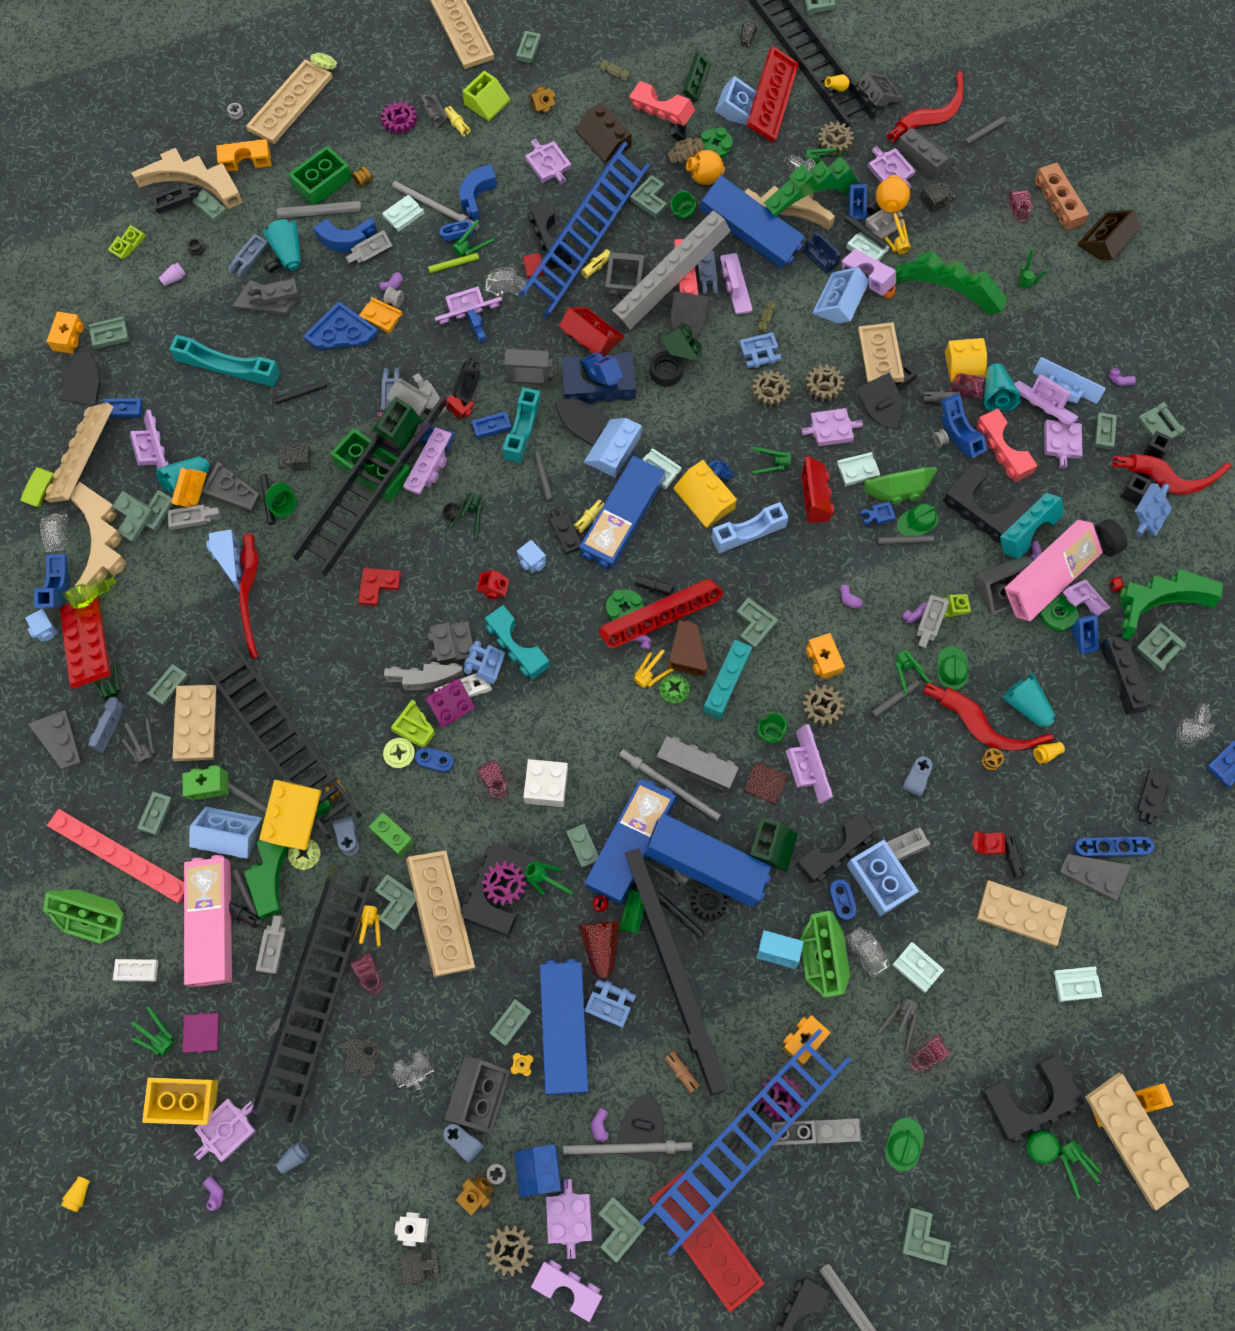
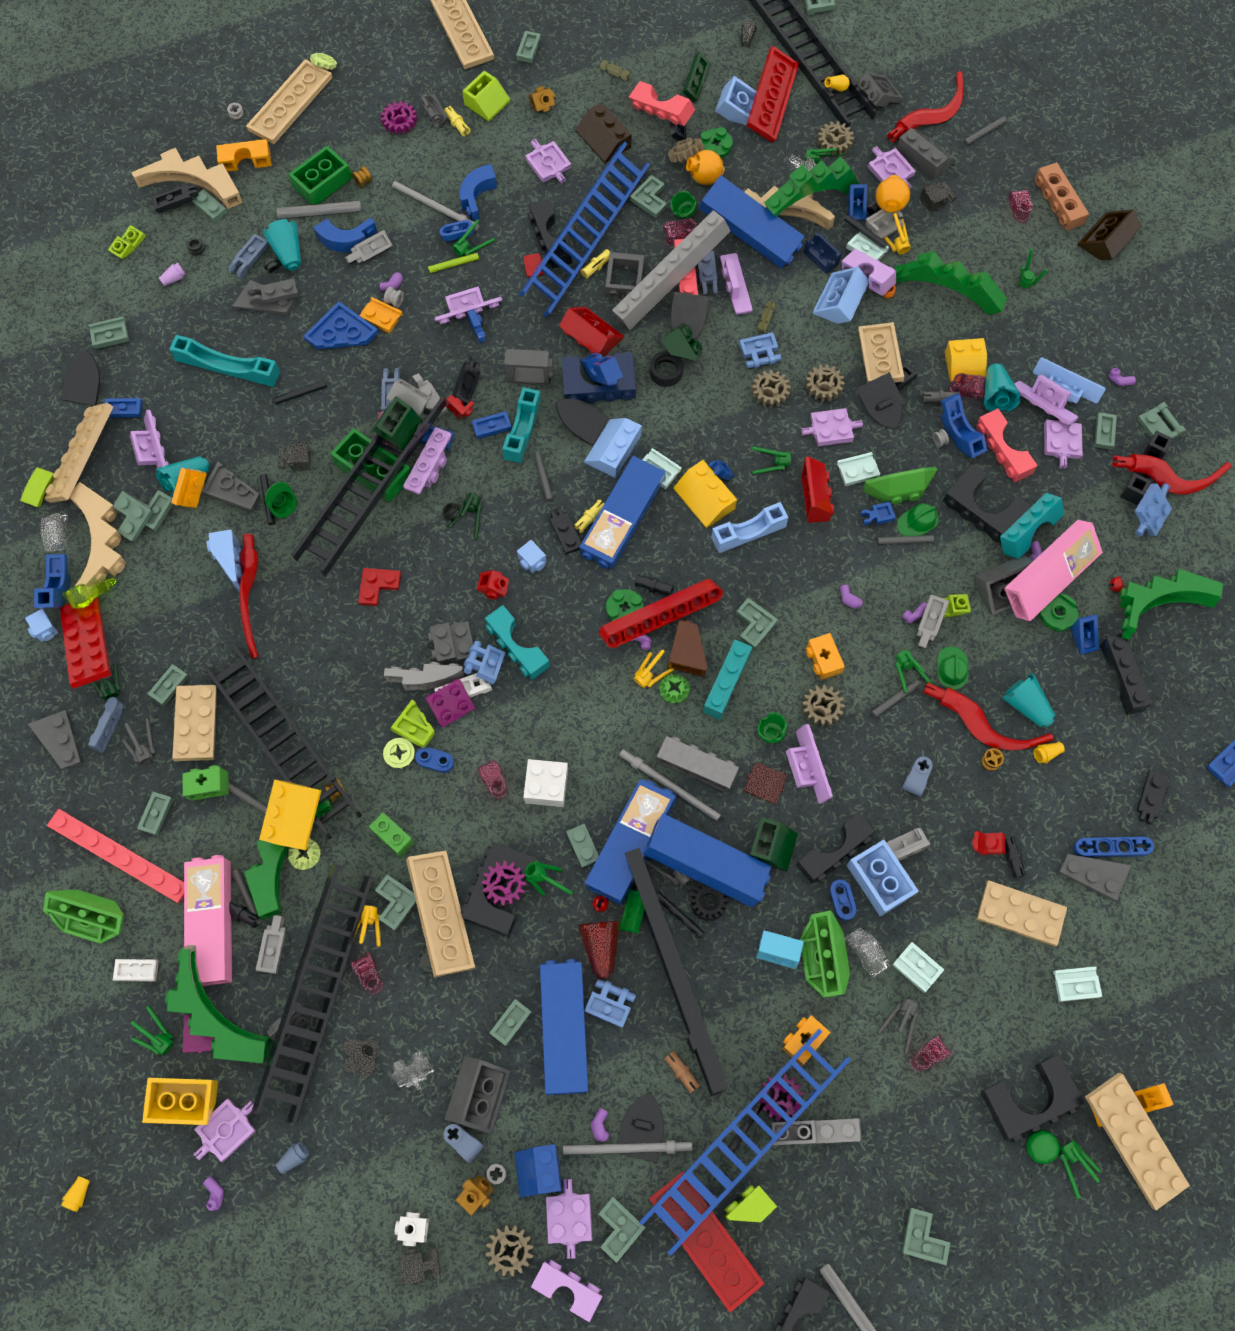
(65, 332): light orange brick -> none
(190, 997): none -> green arch
(192, 516): light grey hinge -> none
(225, 832): light blue slope -> none
(346, 832): sand blue piece -> none
(403, 213): light aqua plate -> none
(504, 280): clear brick -> none
(516, 1068): yellow plate -> none
(679, 230): none -> clear pink piece
(752, 1207): none -> lime slope
(904, 1144): green piece -> none
(1085, 593): lavender plate -> none
(1111, 537): black tyre -> none
(1156, 642): sand green plate -> none
(1196, 730): clear brick -> none

